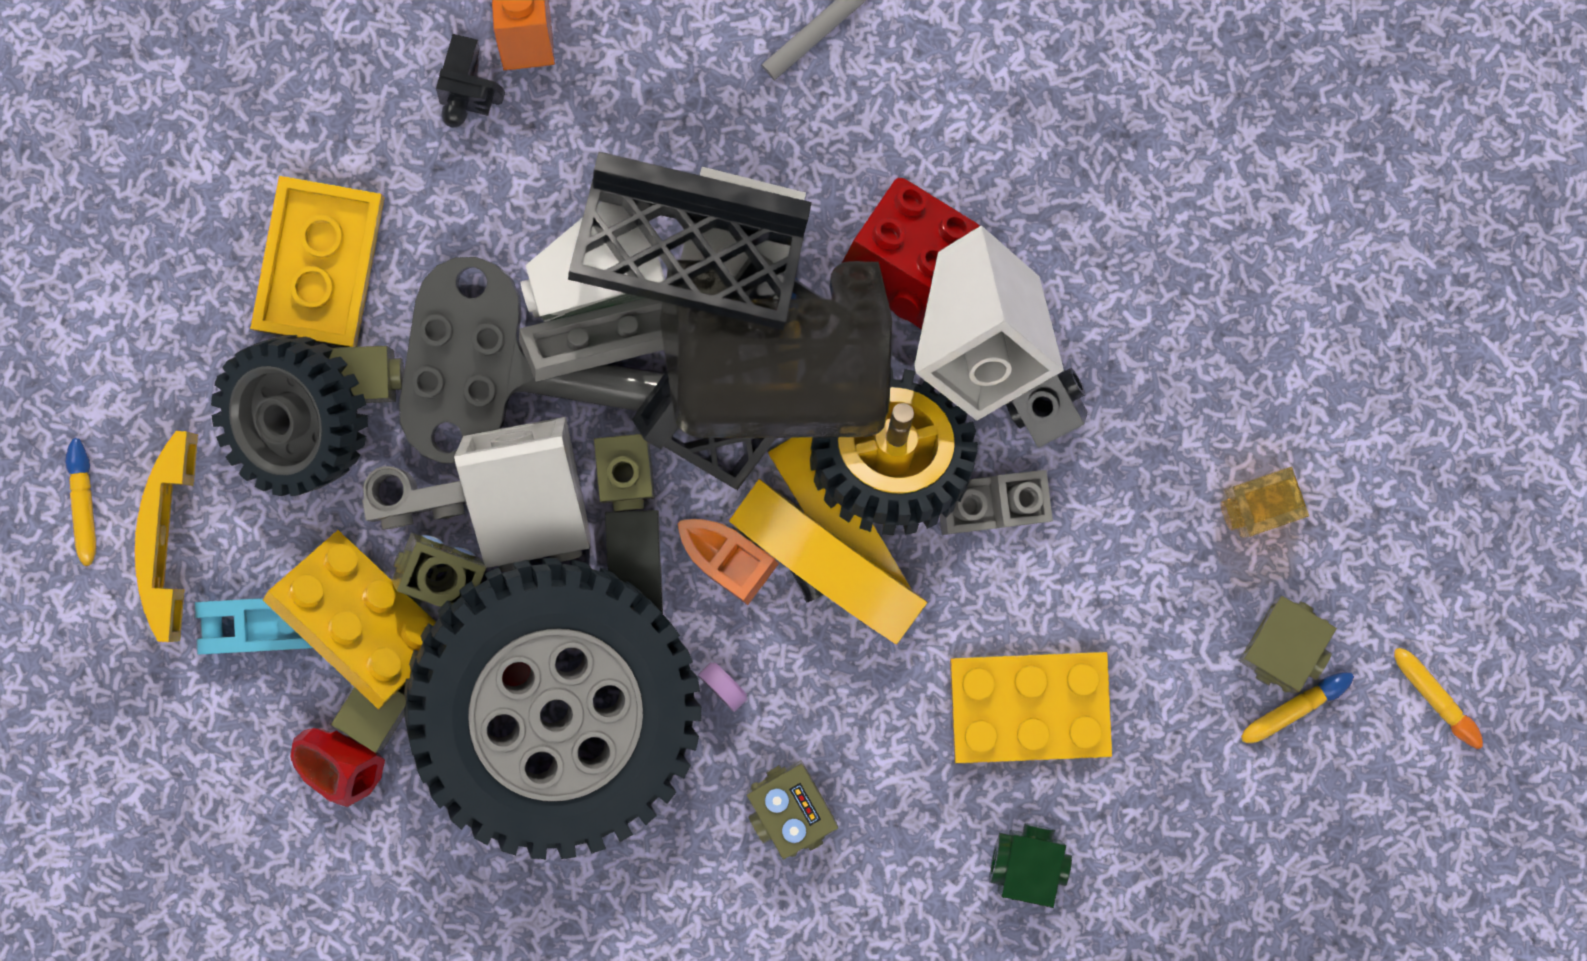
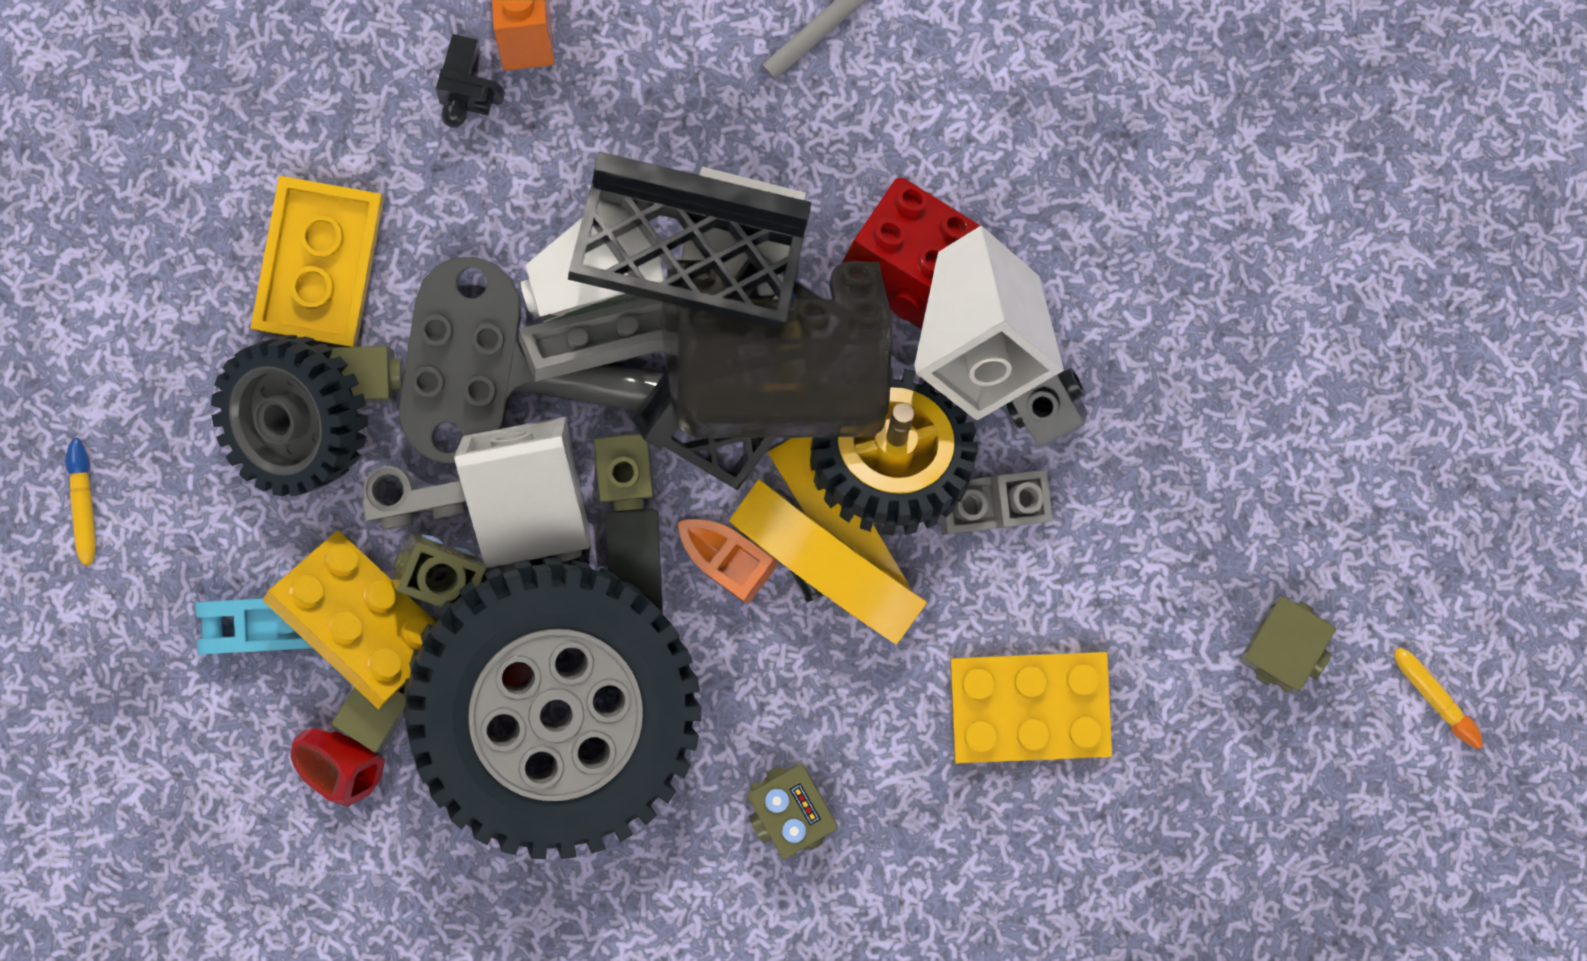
(160, 604): yellow slope -> none
(723, 686): lavender tile -> none
(1030, 865): dark green brick -> none
(1264, 503): clear yellow brick -> none
(1299, 706): yellow piece -> none

